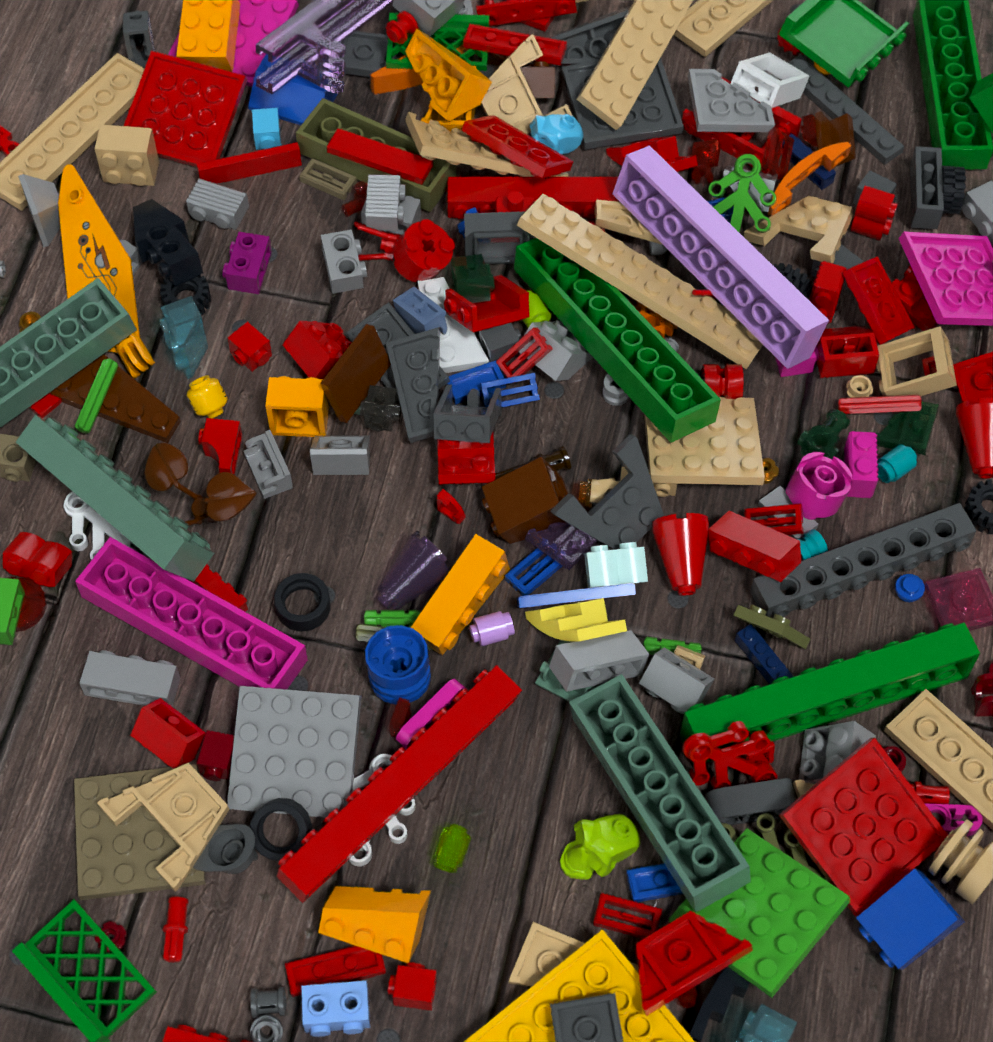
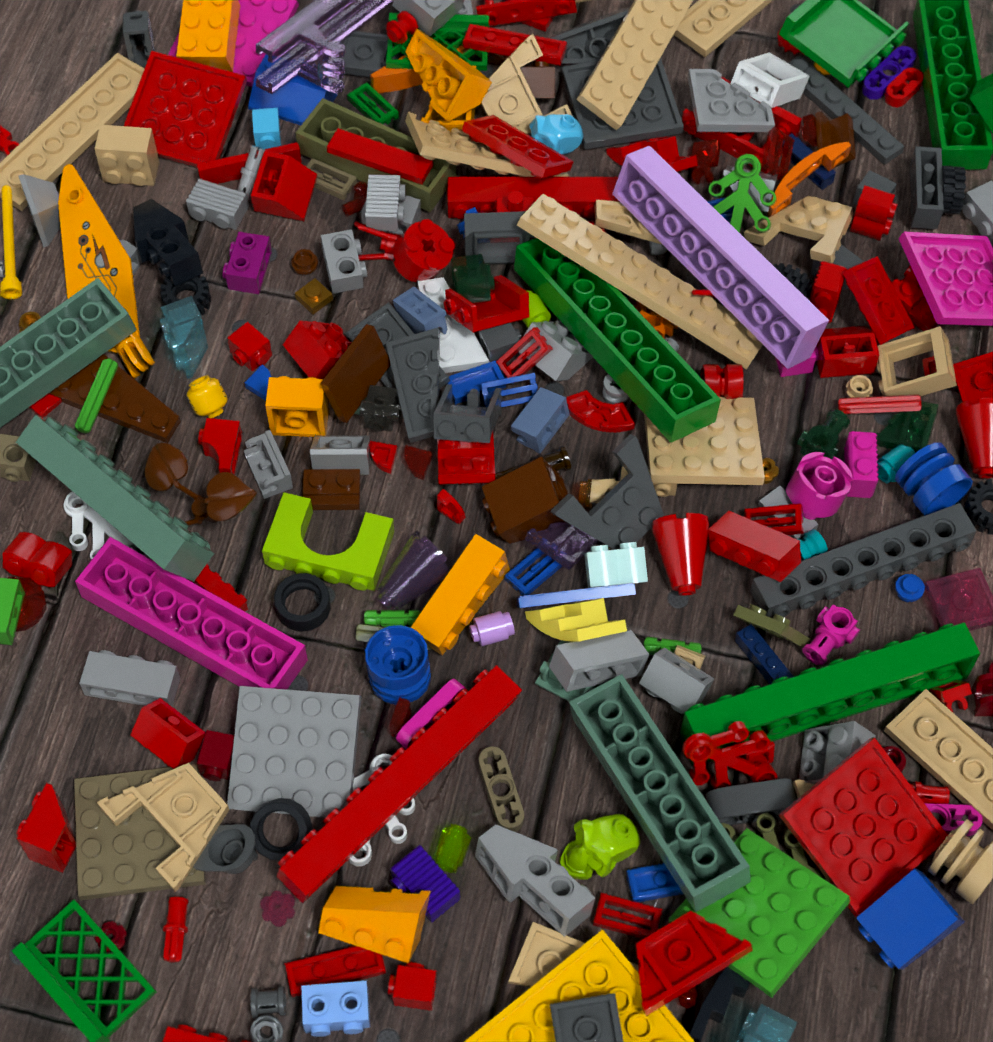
(10, 286): none -> yellow piece
(47, 831): none -> red slope
(250, 170): none -> light grey pin
(259, 382): none -> blue tile
(278, 916): none -> clear pink plant
(283, 187): none -> red slope
(304, 262): none -> reddish brown plate
(314, 296): none -> pearl gold plate
(332, 488): none -> reddish brown plate
(356, 566): none -> lime arch
(368, 106): none -> green tile
(383, 455): none -> red tile
(417, 461): none -> clear red tile
(420, 872): none -> dark purple brick
(486, 773): none -> dark tan beam
(514, 860): none -> light grey brick
(541, 419): none -> sand blue hinge
(599, 415): none -> red tile
(829, 636): none -> dark pink connector
(890, 63): none -> dark purple beam
(899, 84): none -> red beam
(933, 479): none -> blue wheel
(952, 691): none -> red tile

